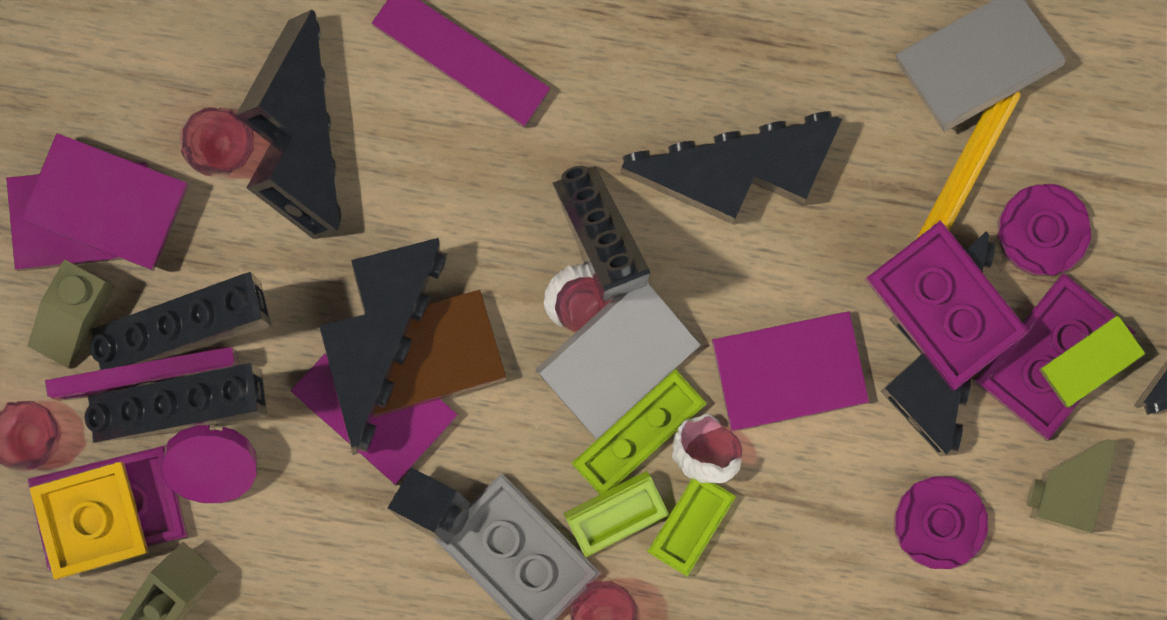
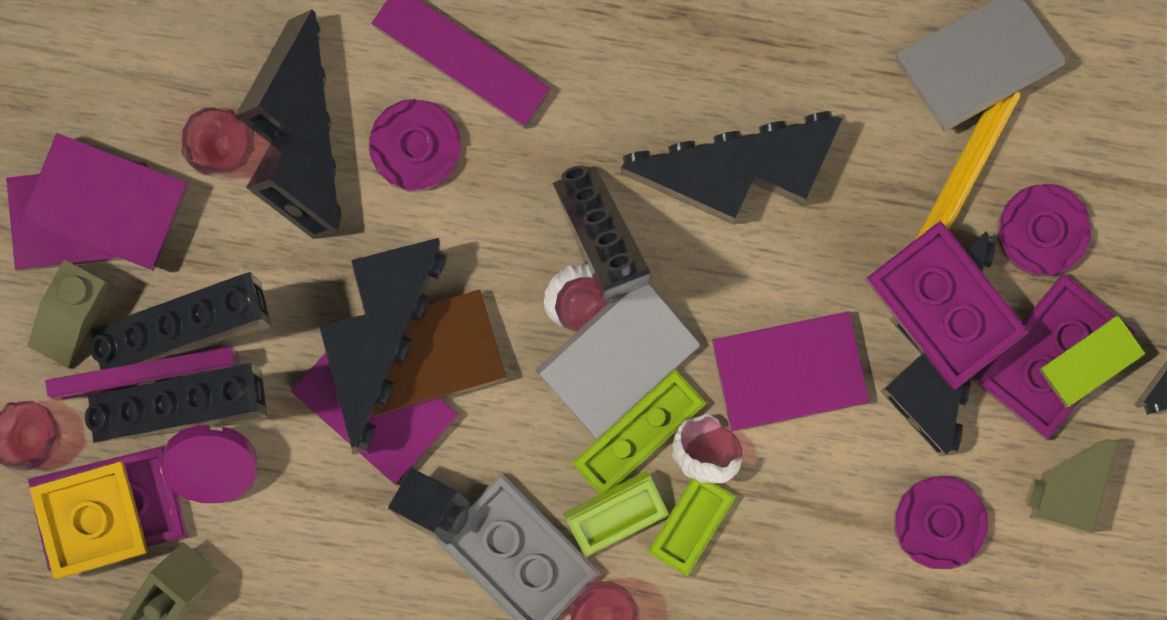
(415, 145): none -> magenta tile

